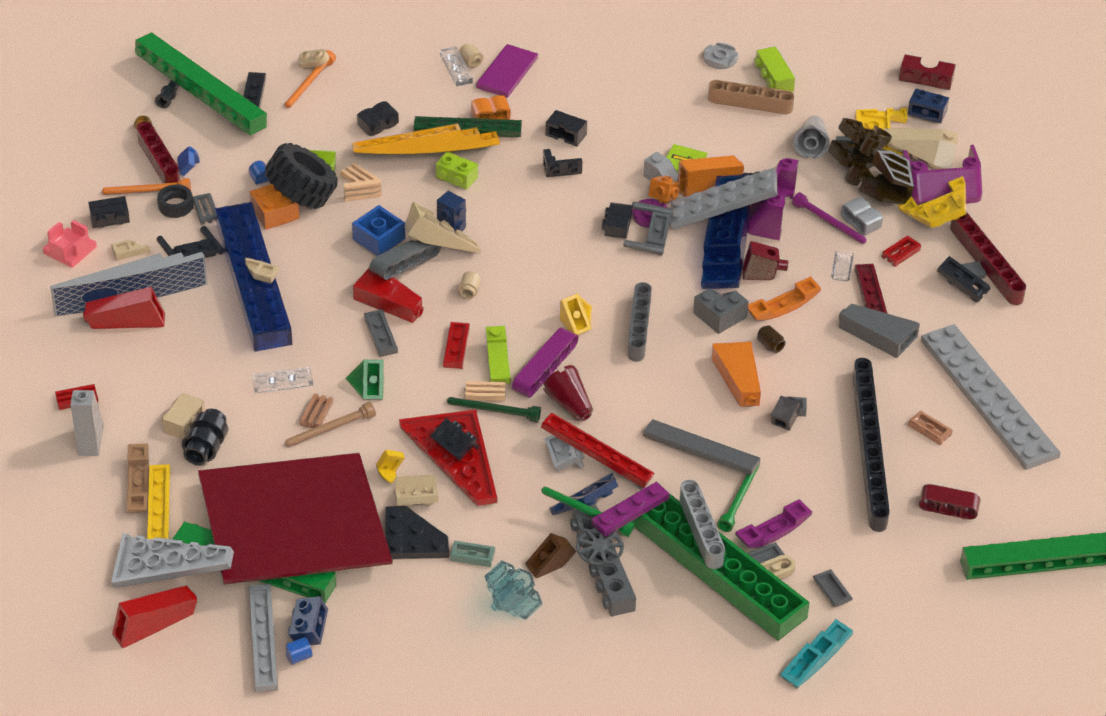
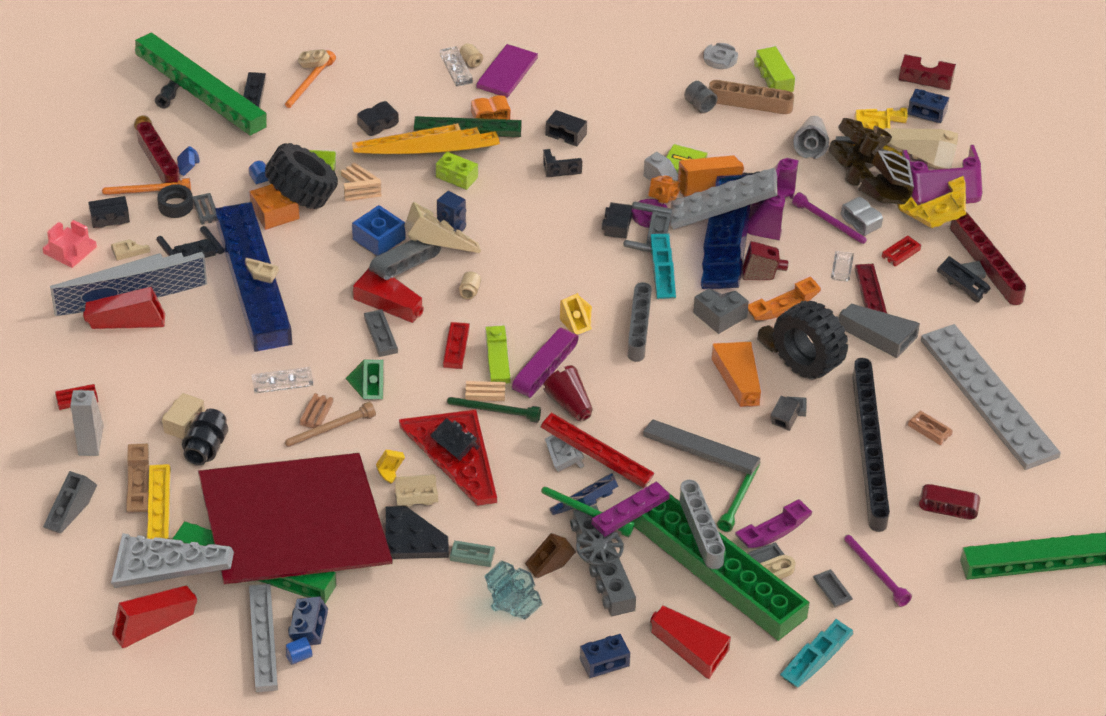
(70, 502): none -> dark grey slope
(604, 655): none -> dark blue brick
(663, 266): none -> teal slope
(691, 640): none -> red slope
(700, 96): none -> dark grey wheel
(824, 330): none -> black tyre
(900, 595): none -> magenta piece

